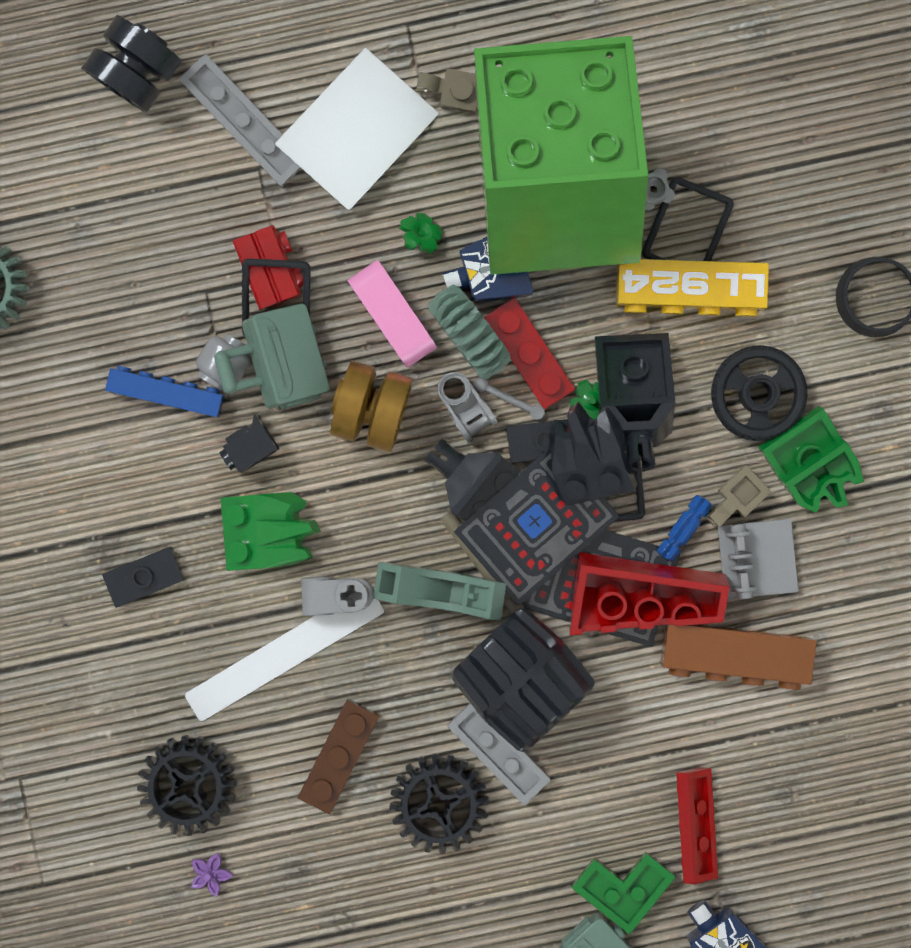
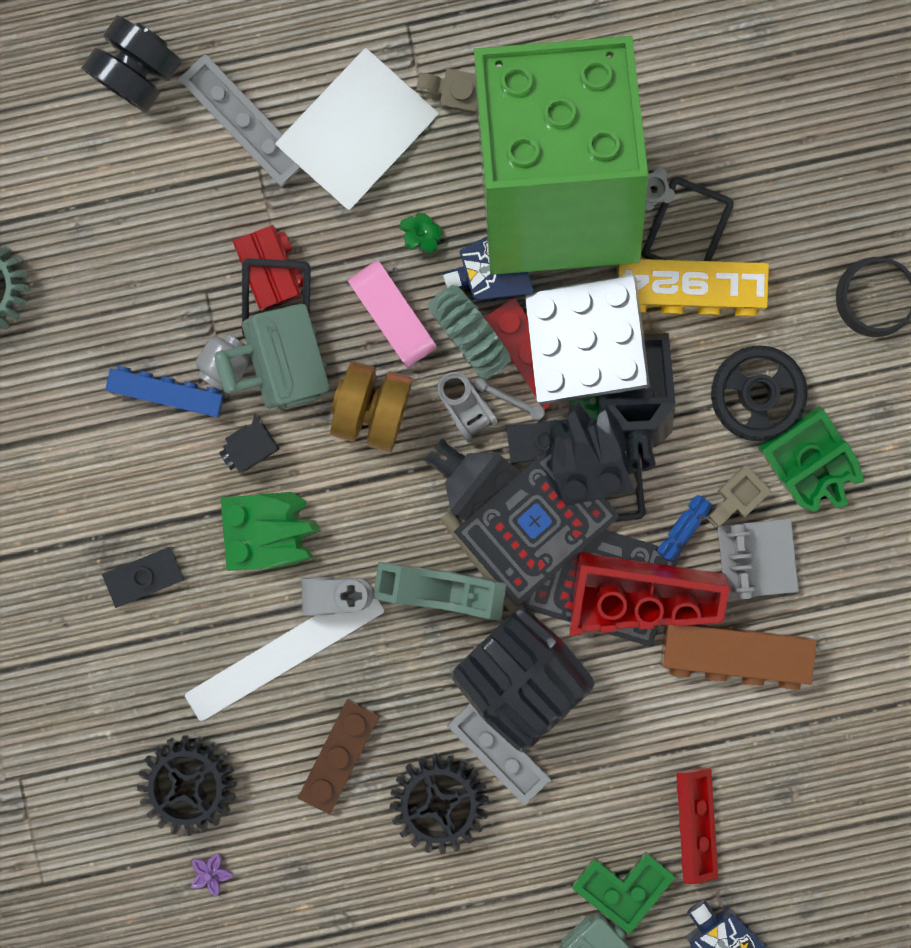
(587, 340): none -> plate

